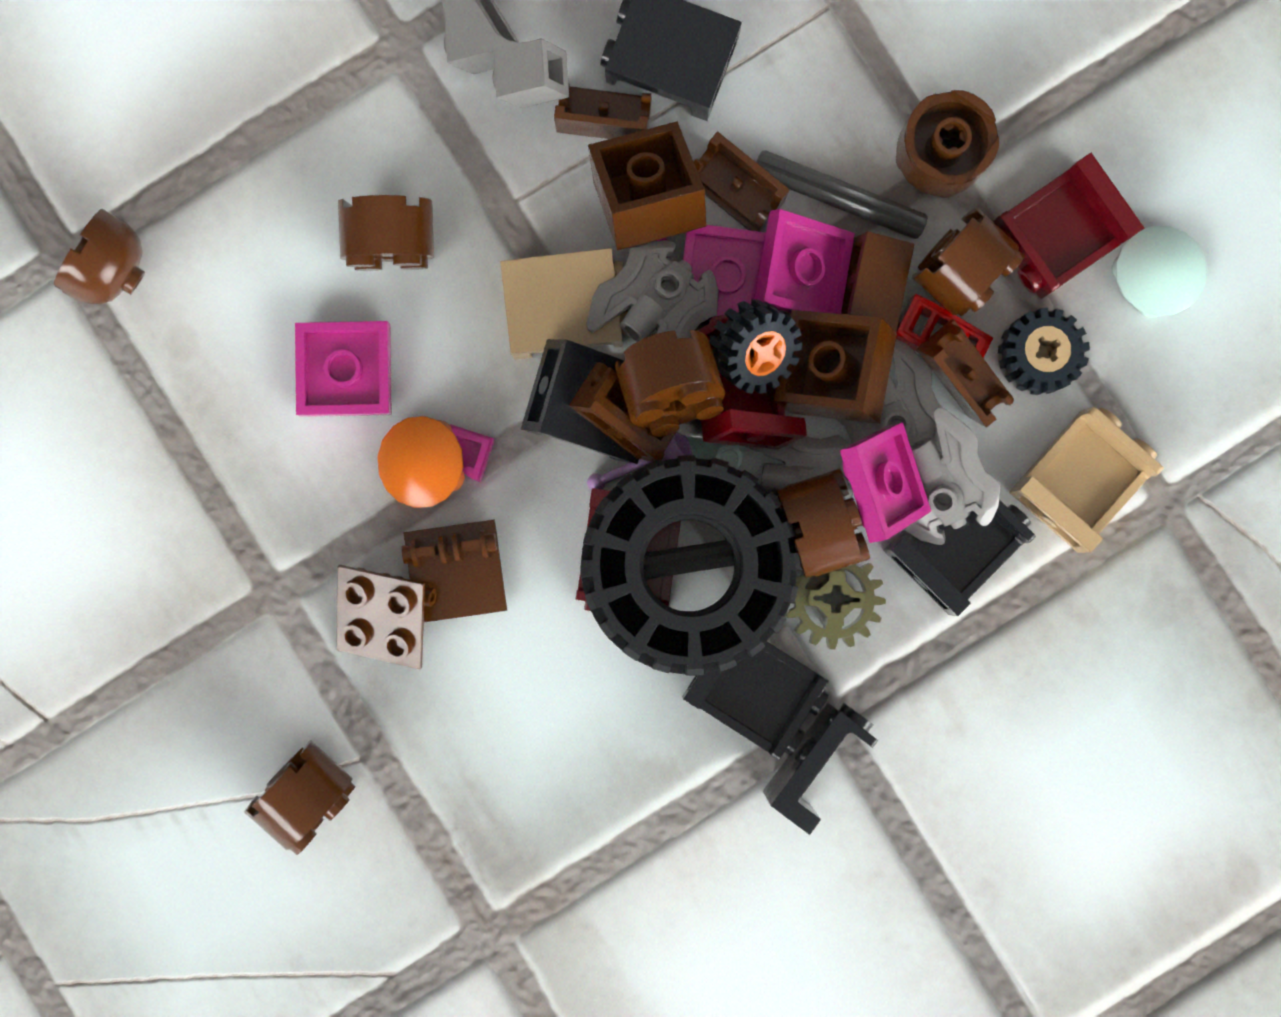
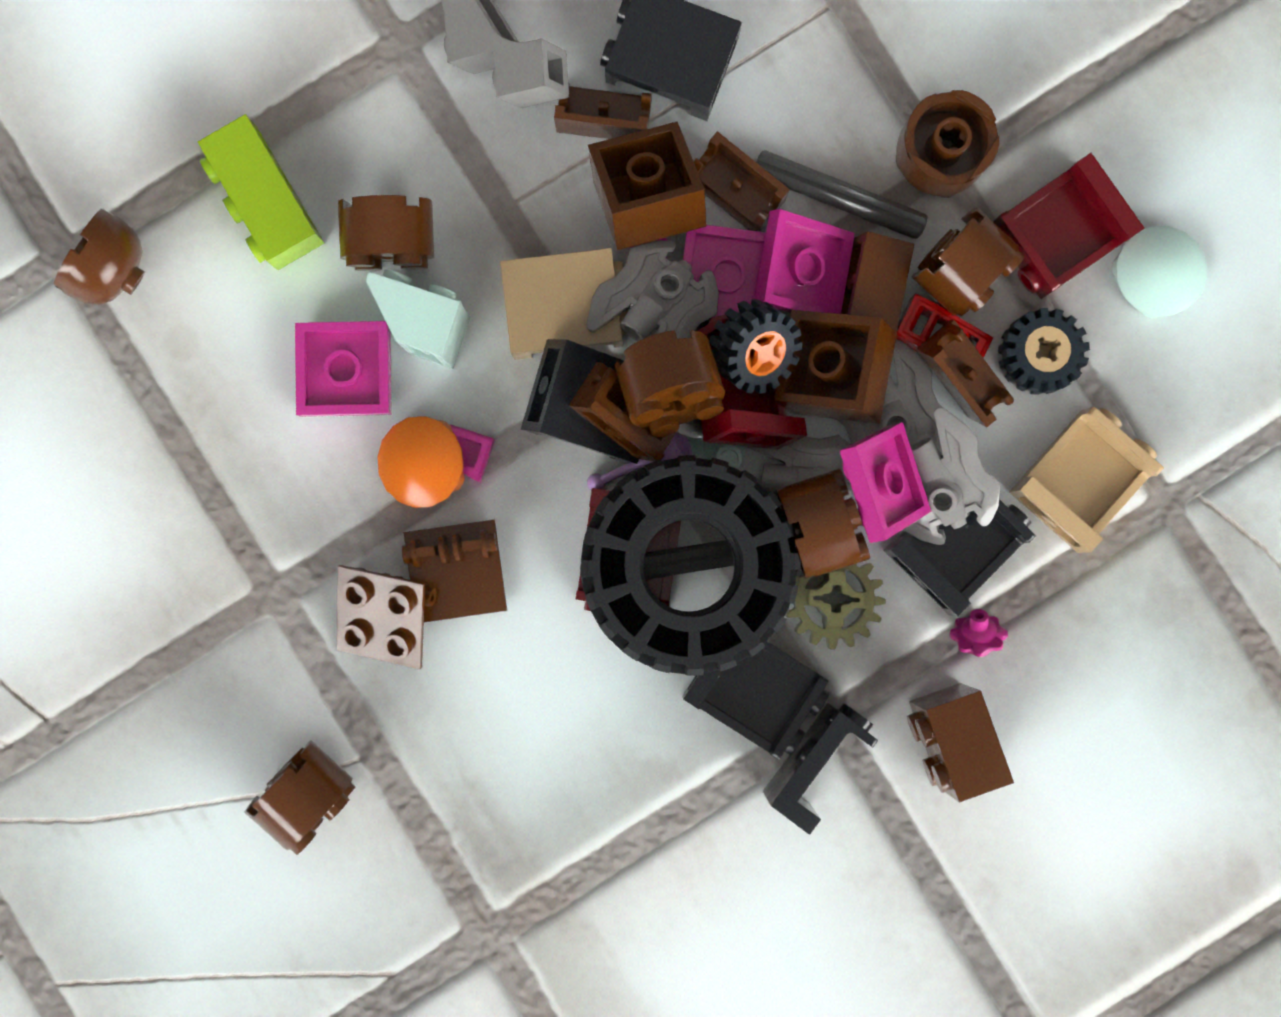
(259, 193): none -> lime brick
(420, 320): none -> light aqua slope
(960, 742): none -> reddish brown brick
(978, 633): none -> dark pink plant

